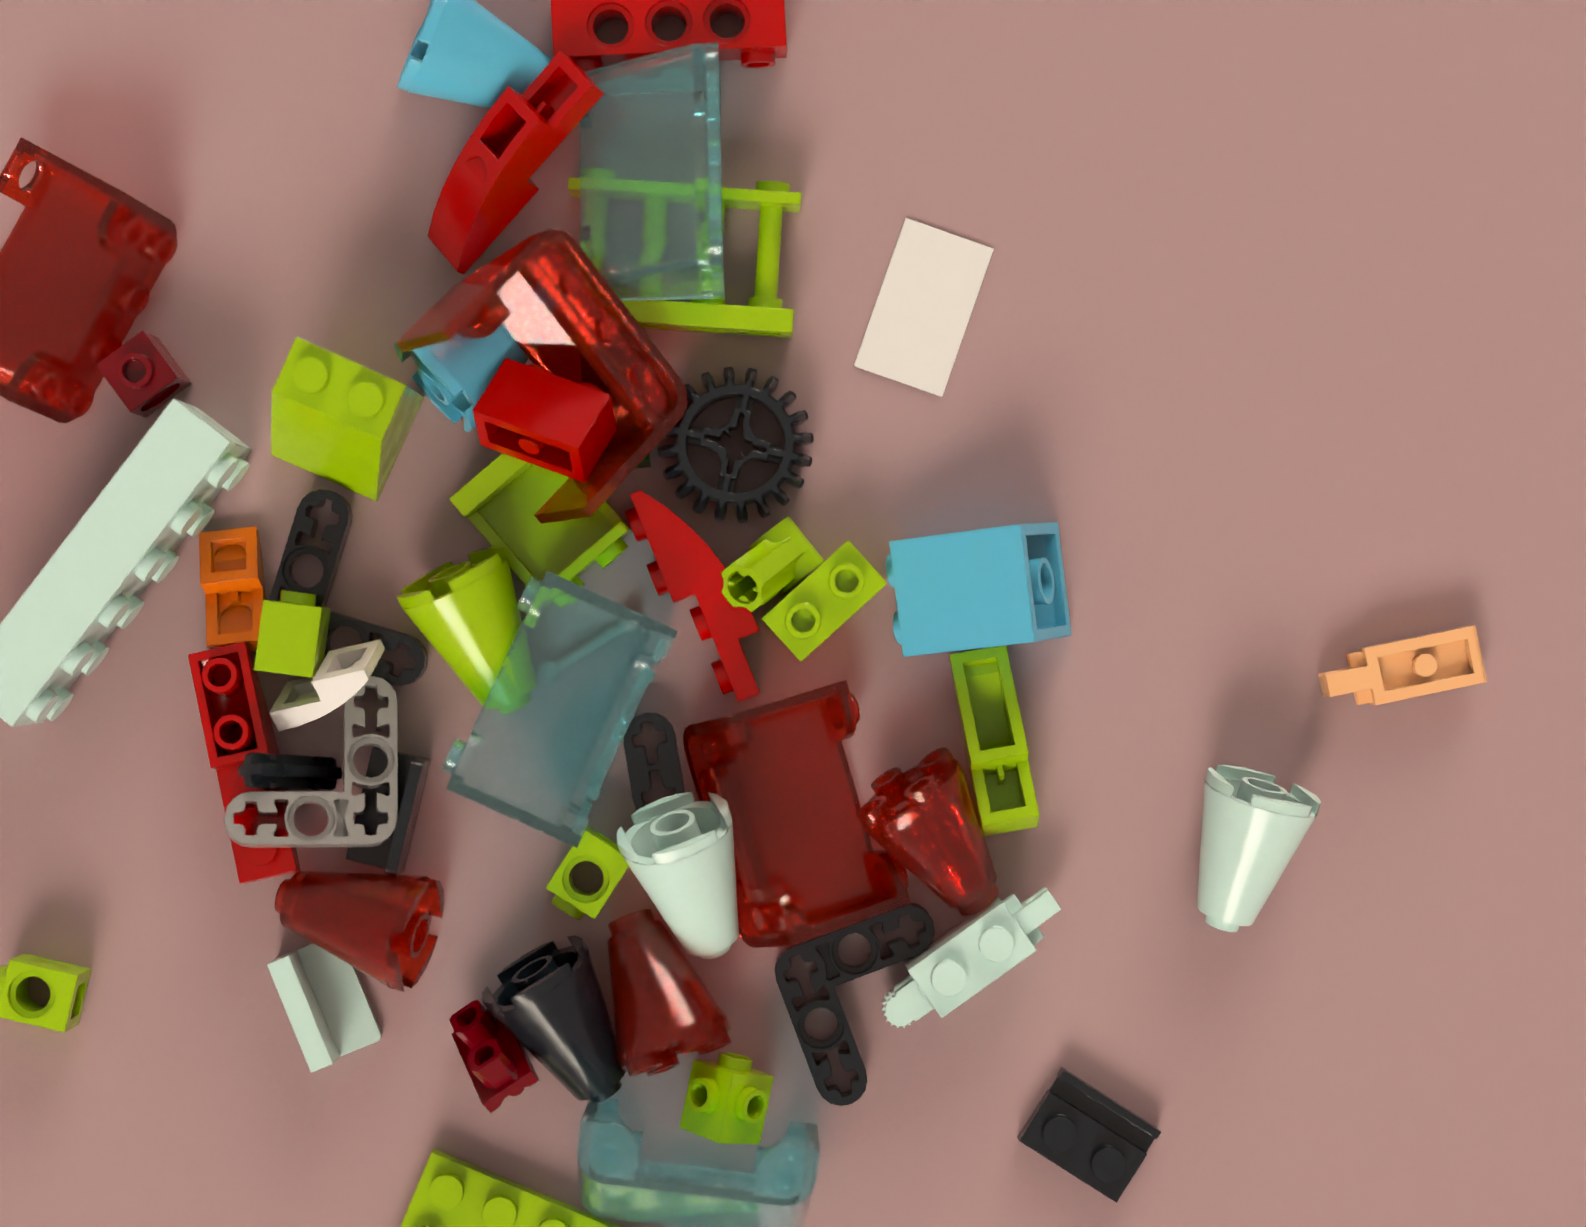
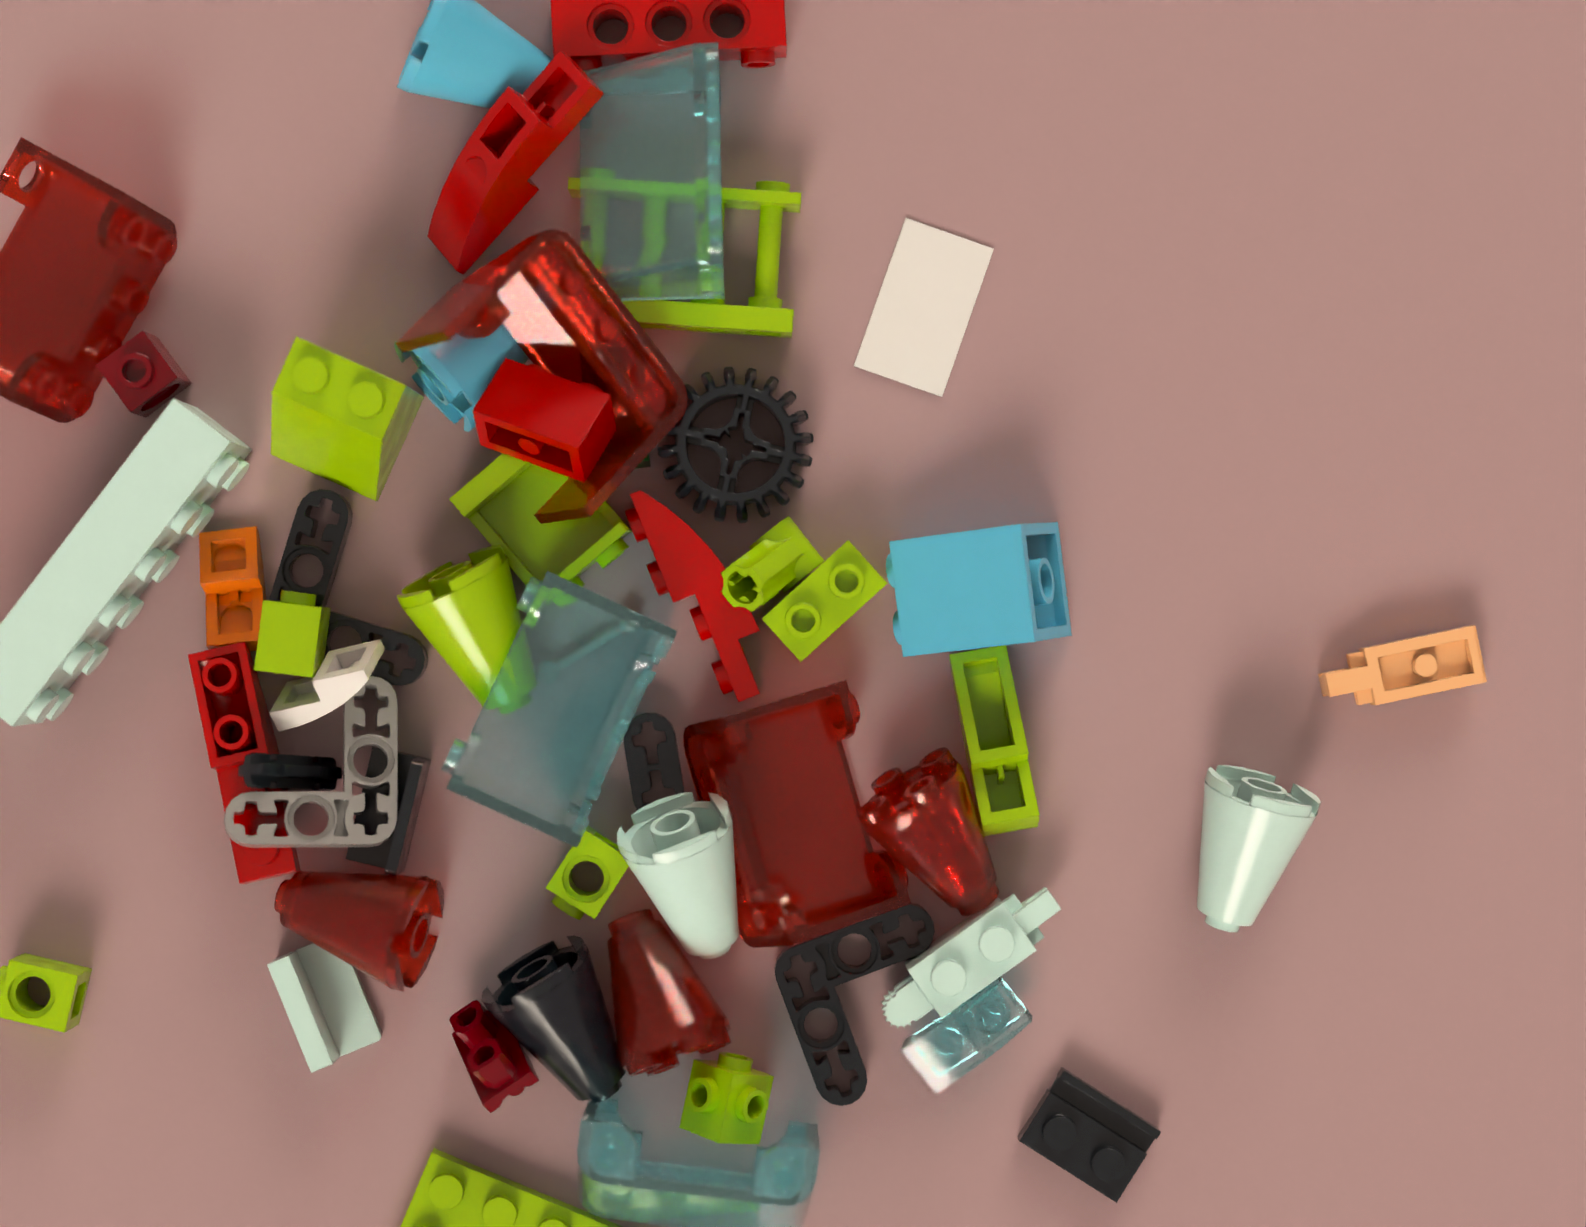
(966, 1035): none -> clear light blue slope

